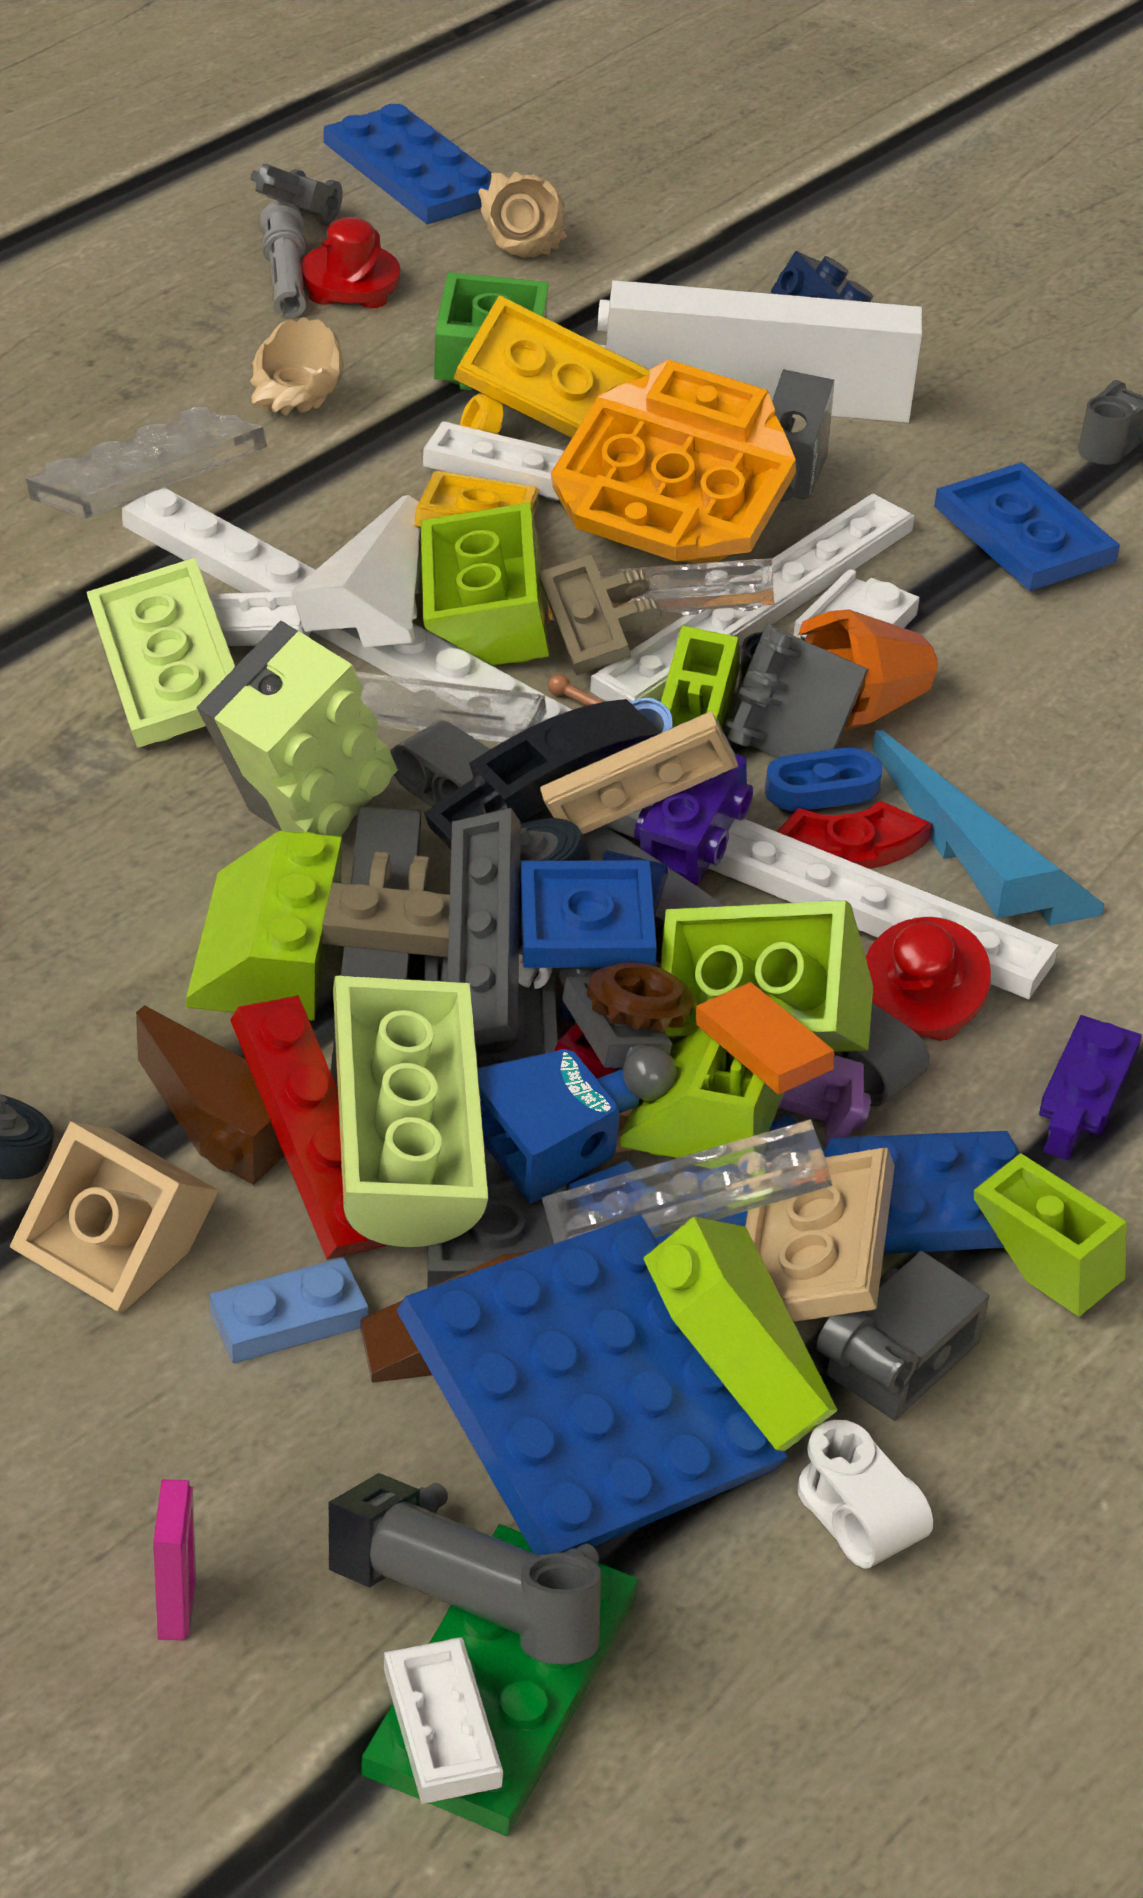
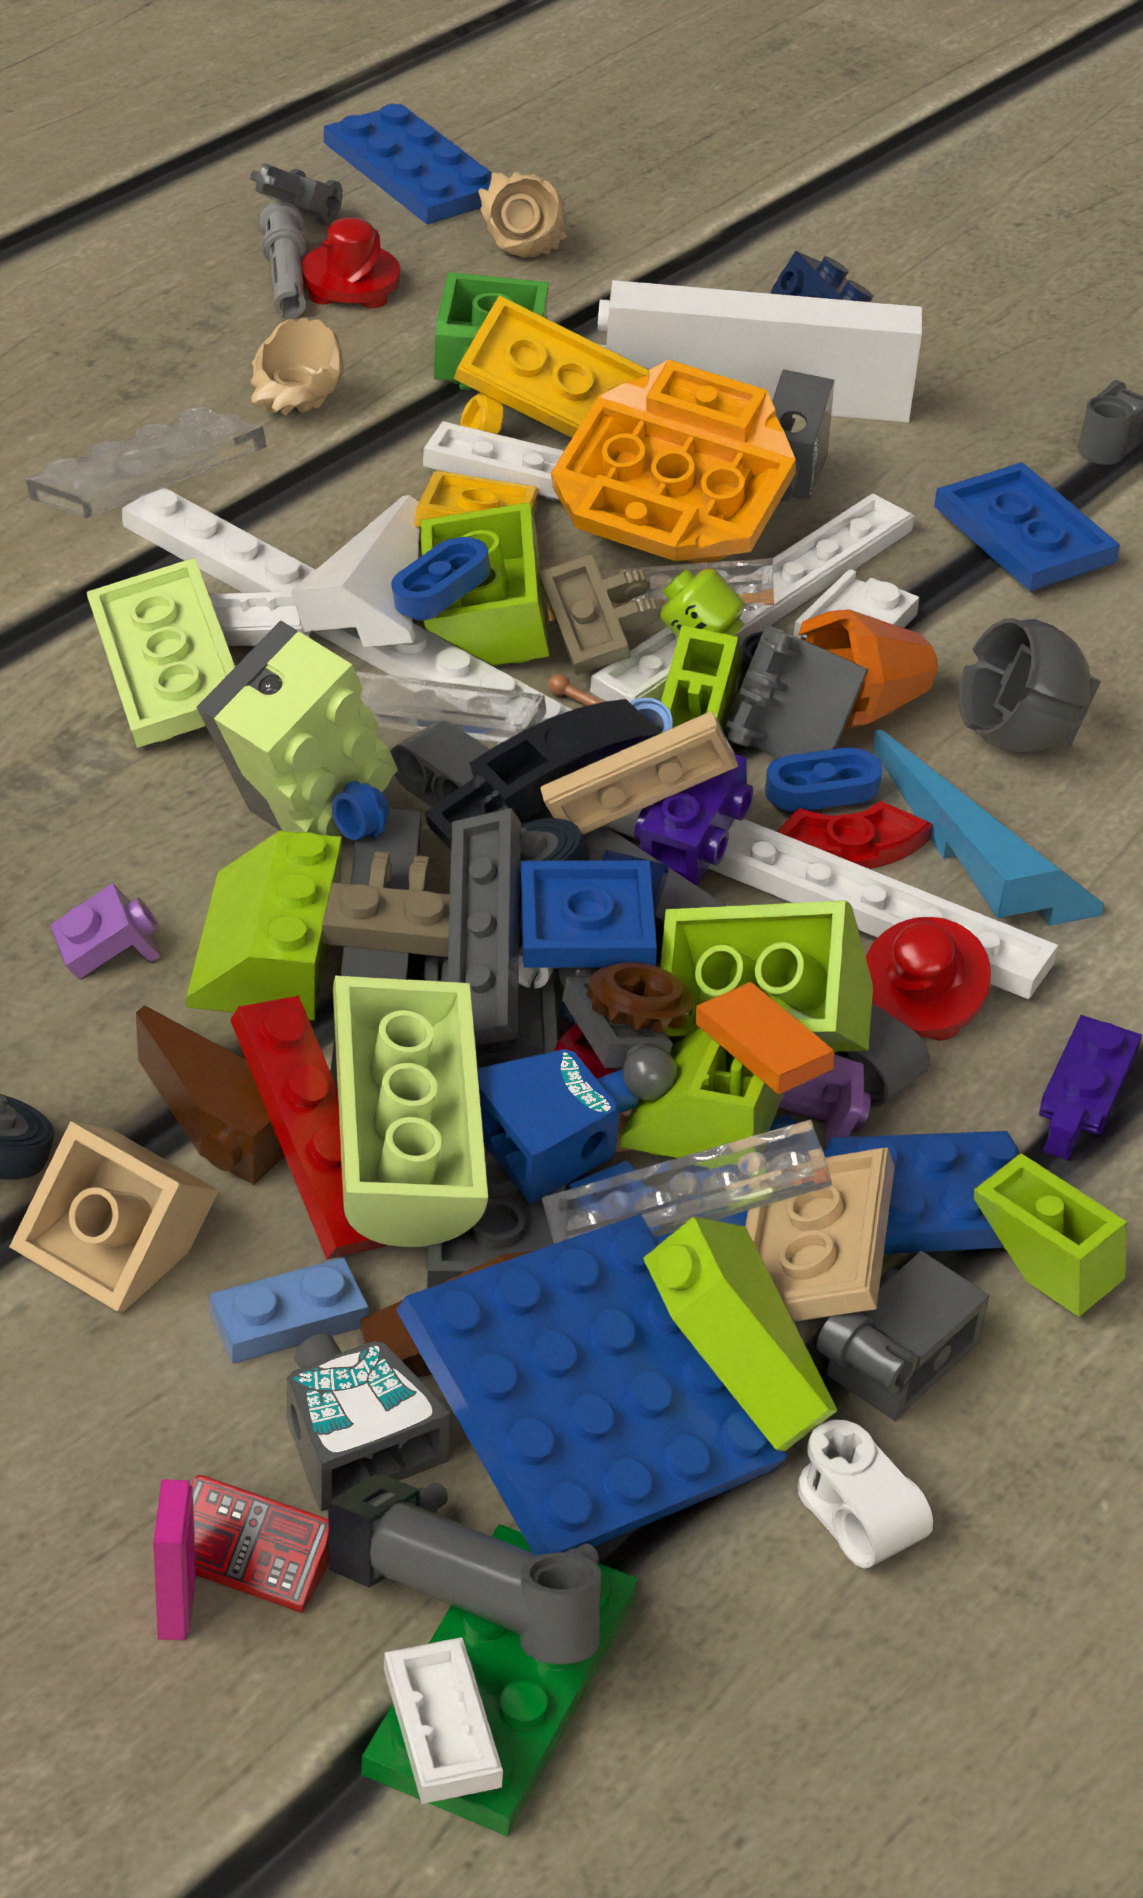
(103, 929): none -> medium lavender bracket
(258, 1544): none -> slope
(360, 811): none -> blue plate
(361, 1417): none -> torso
(440, 577): none -> blue plate
(702, 603): none -> lime head
(1026, 686): none -> dark grey piece

